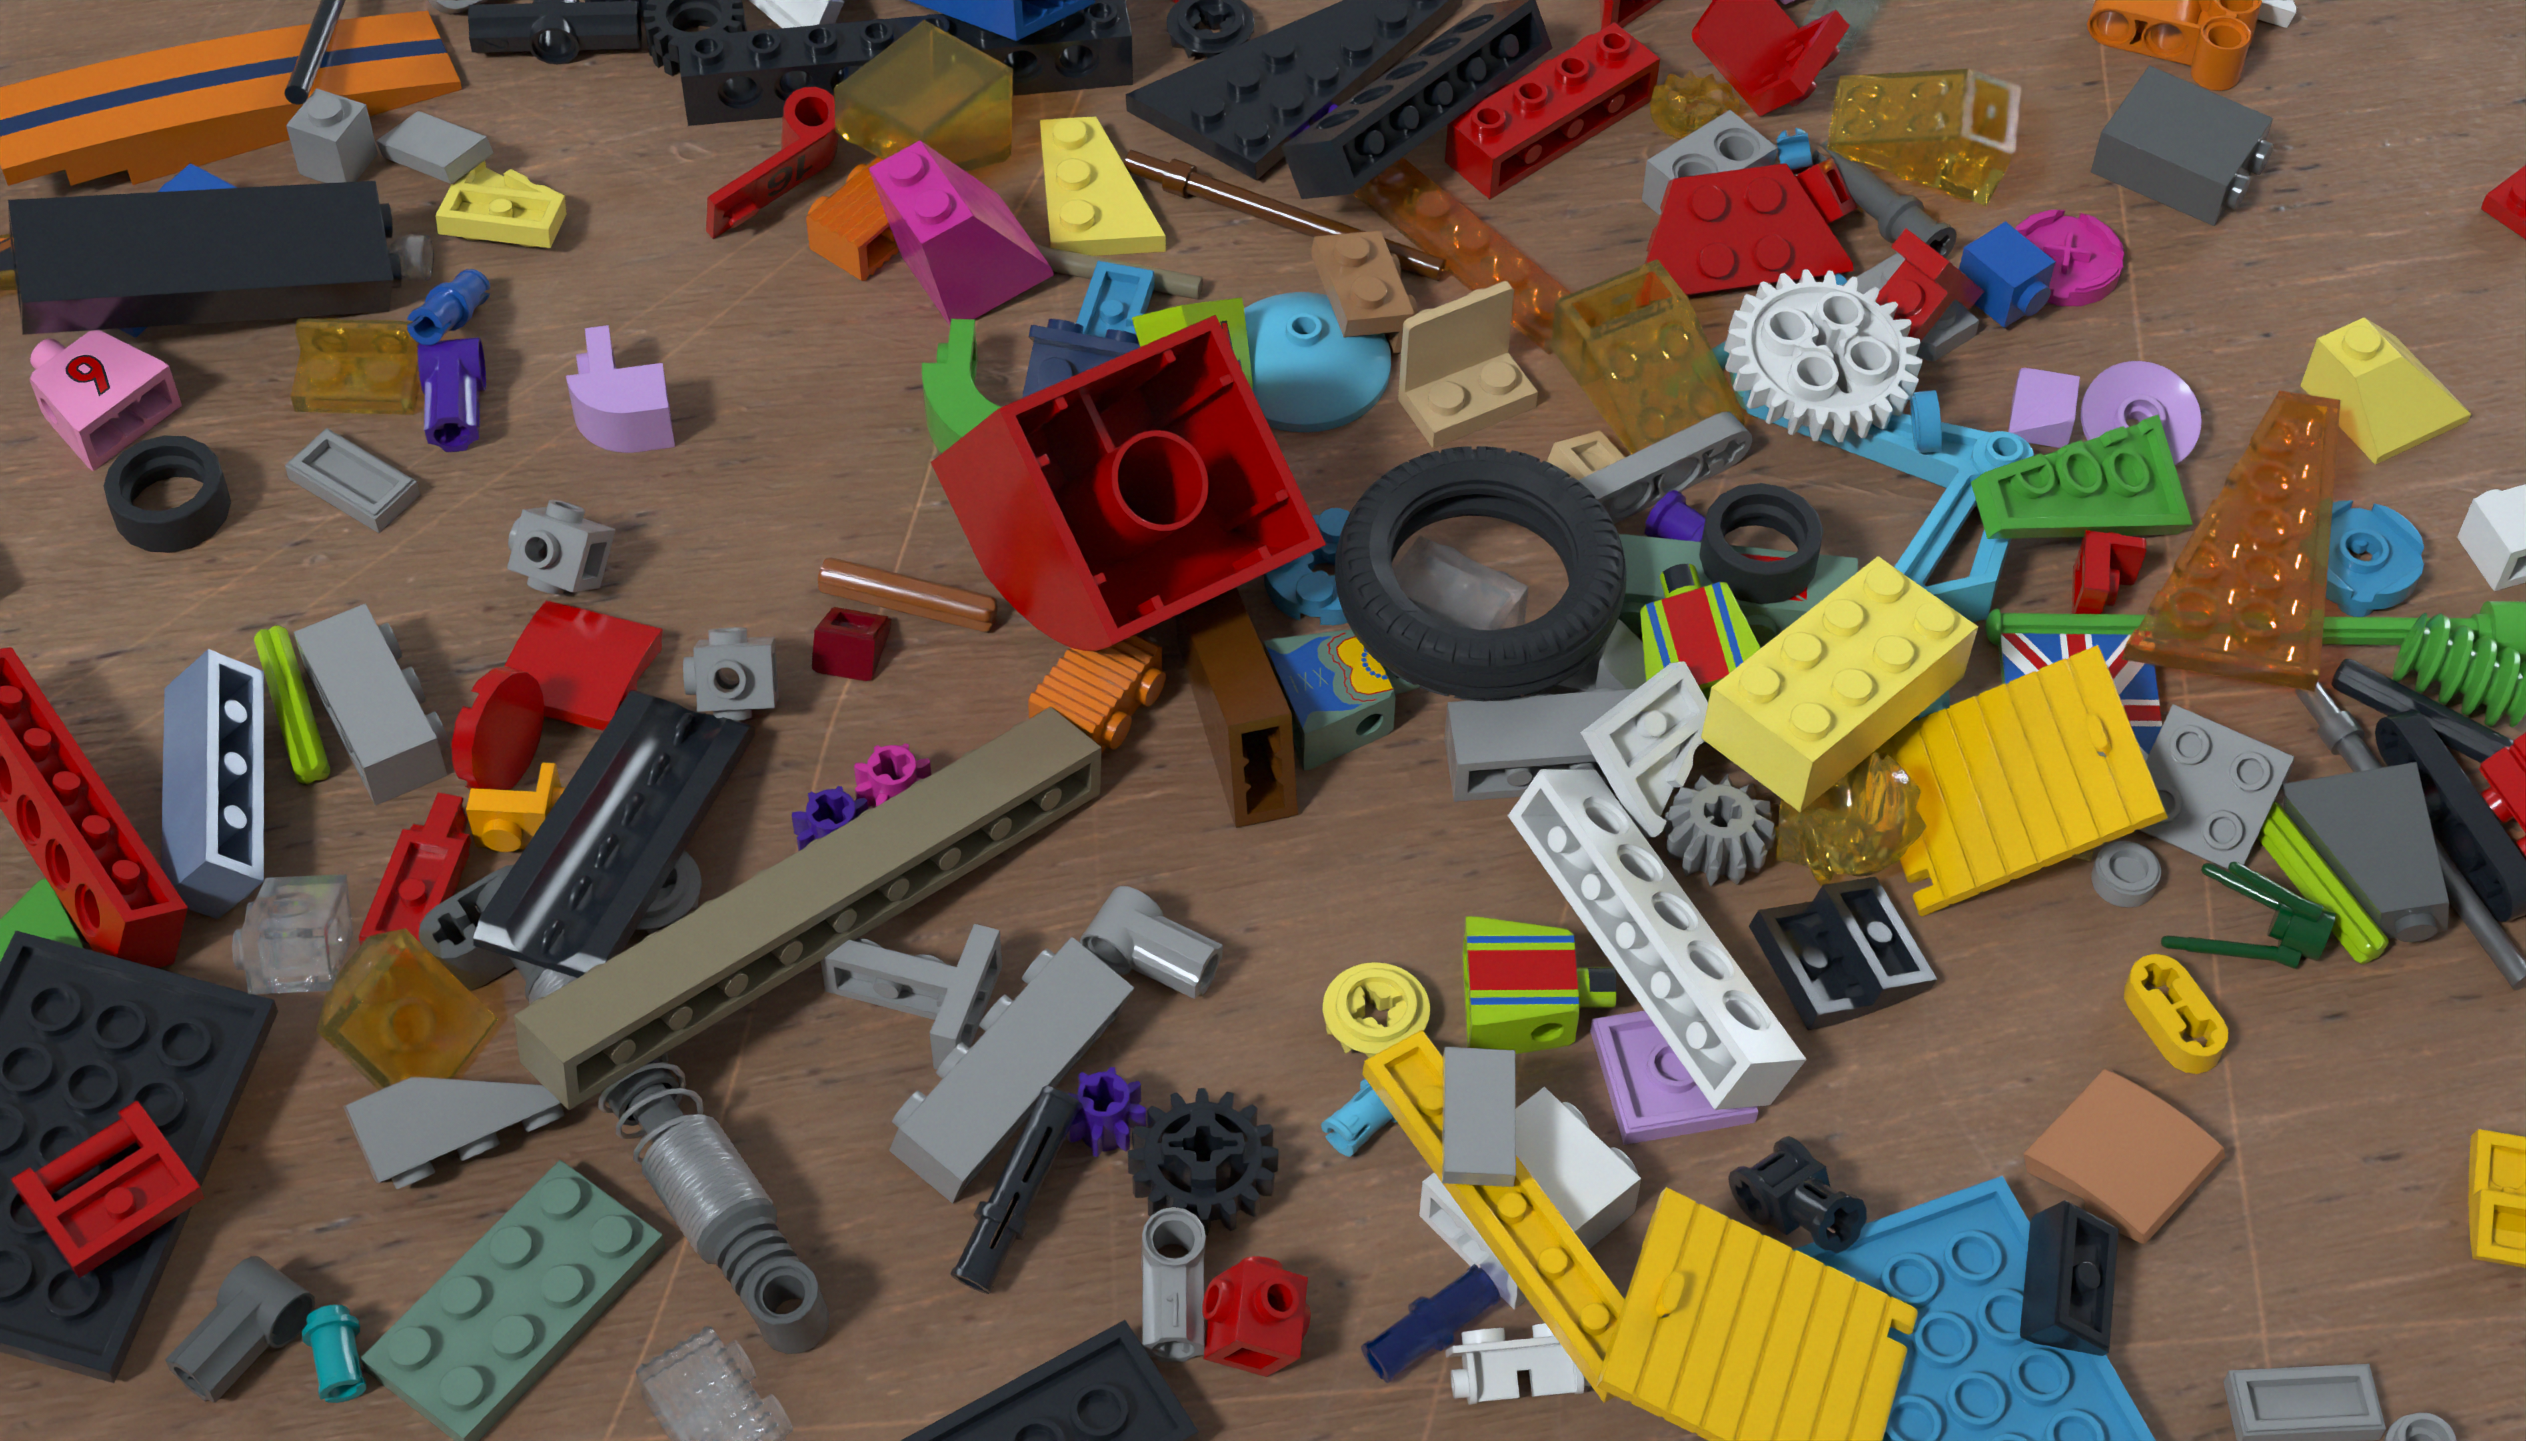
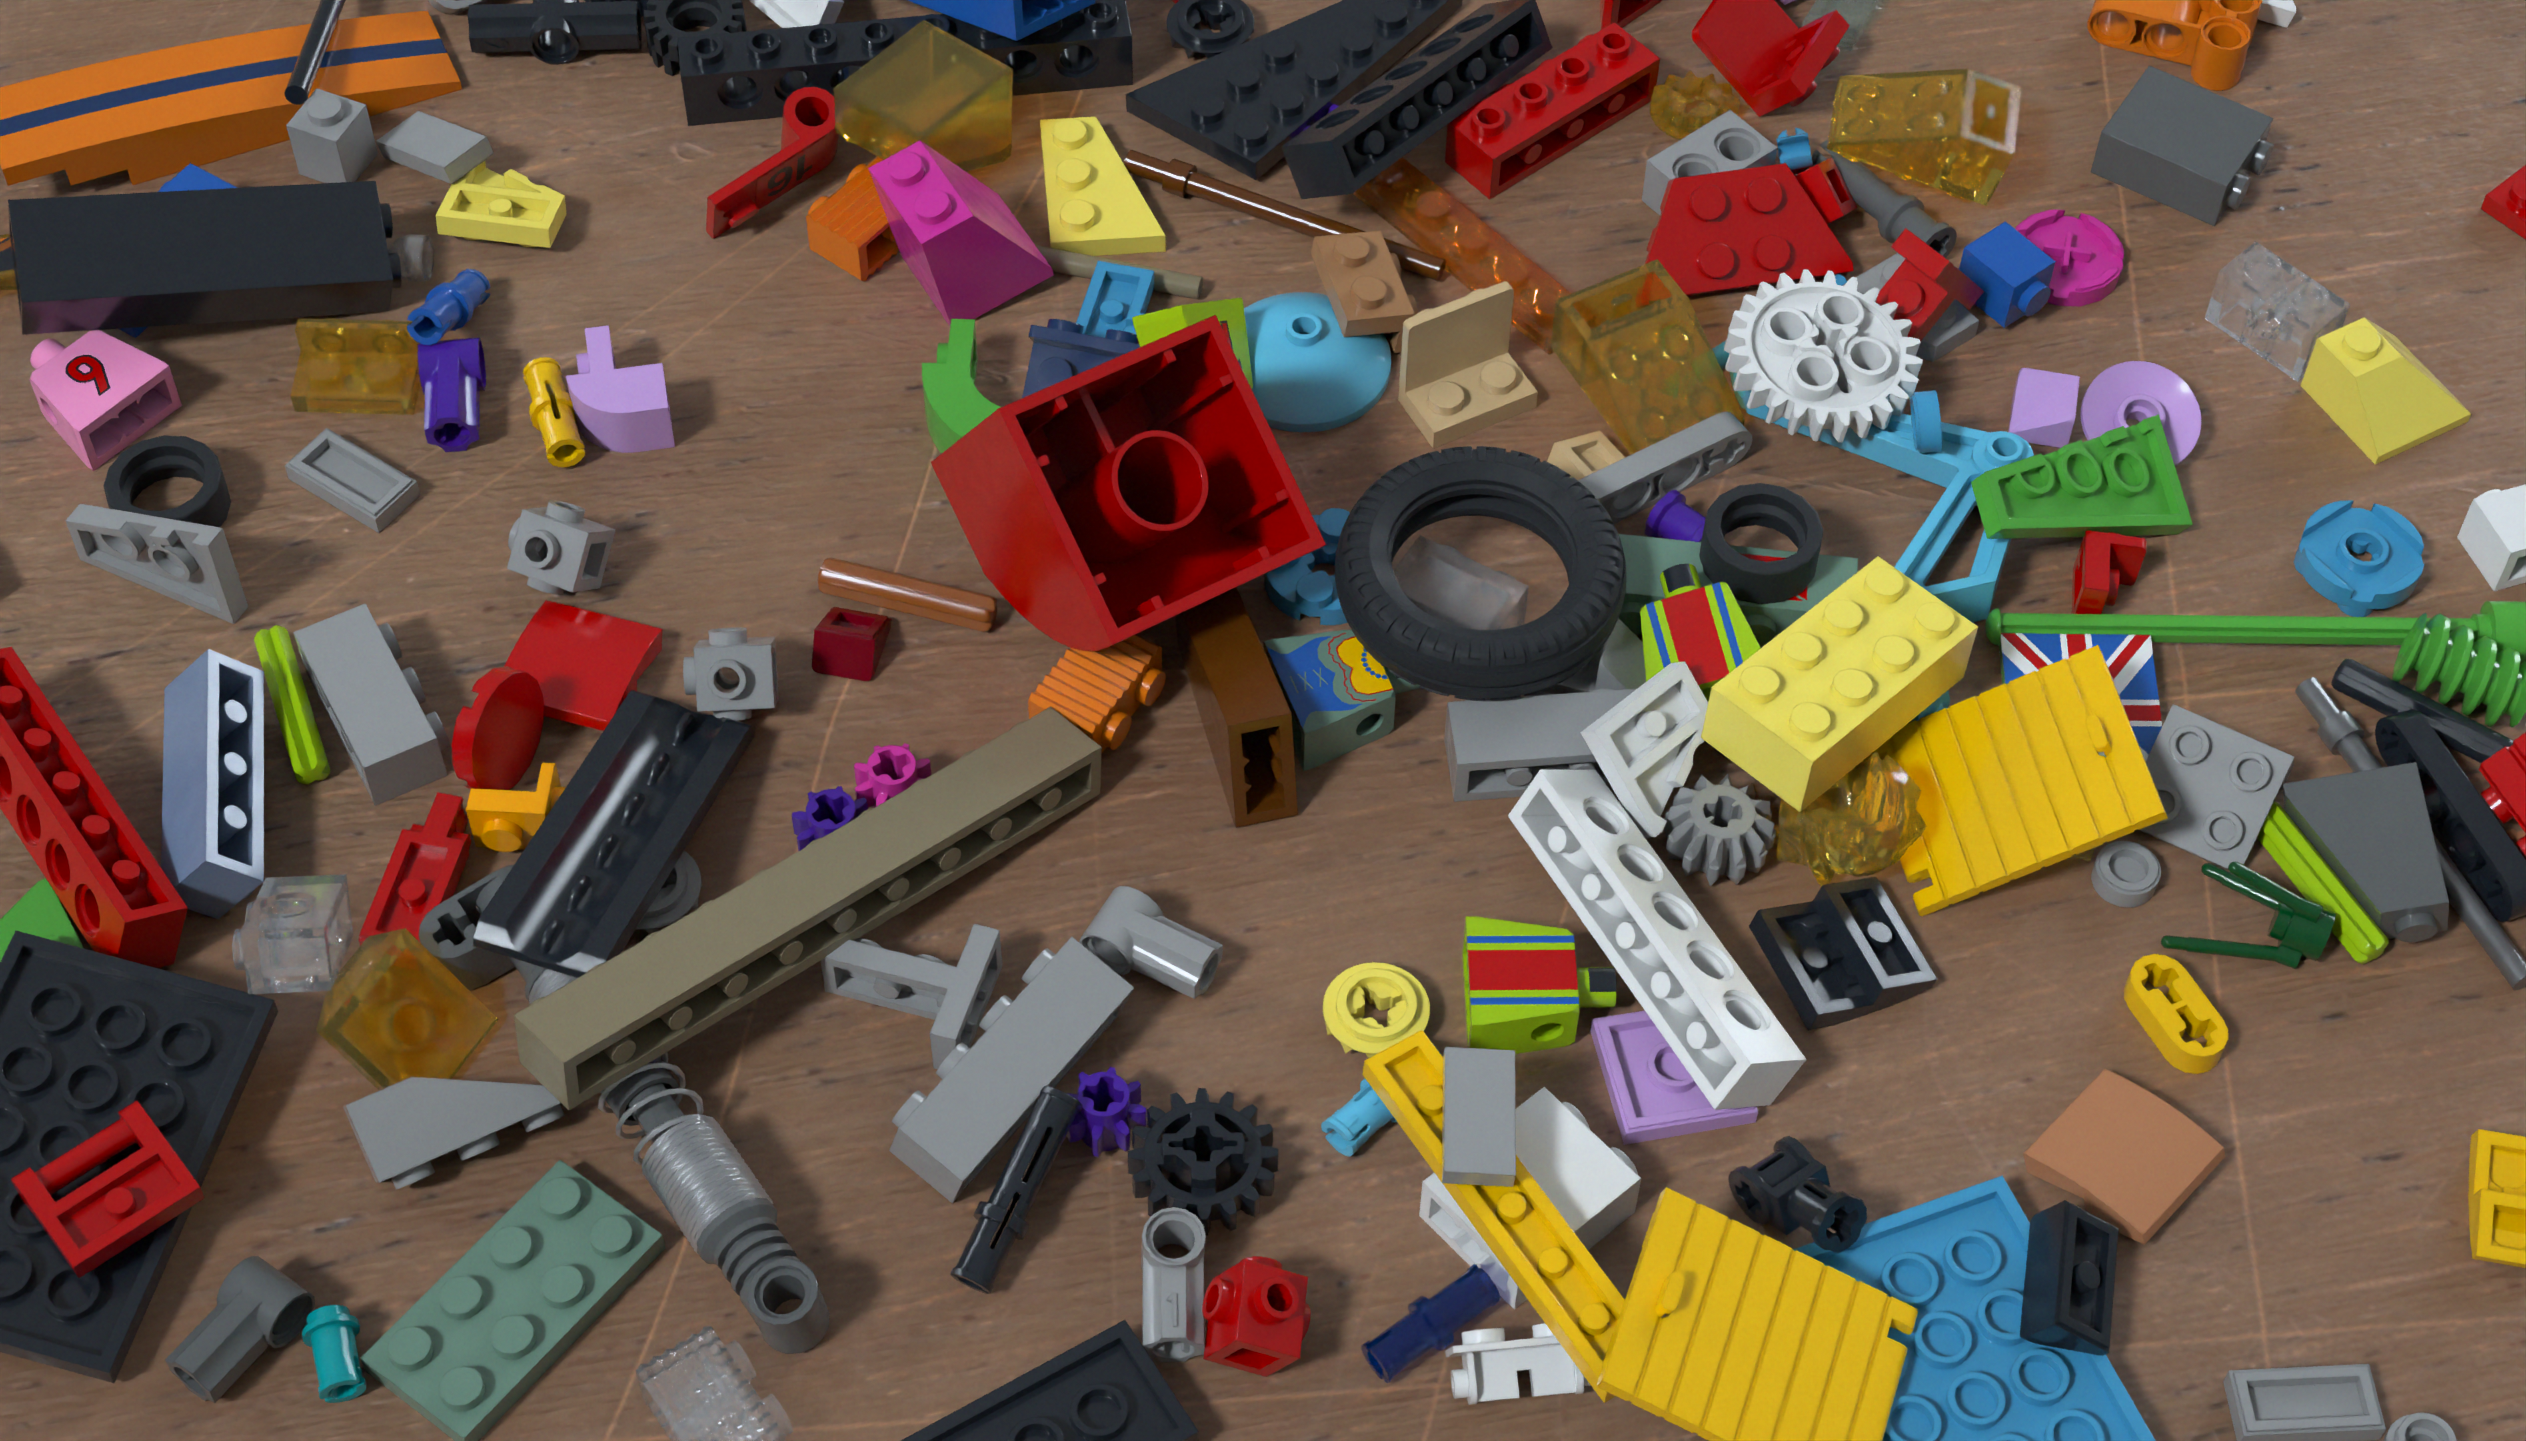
(163, 555): none -> light grey wing
(560, 433): none -> yellow pin
(2256, 567): clear orange wing -> none
(2274, 308): none -> clear brick

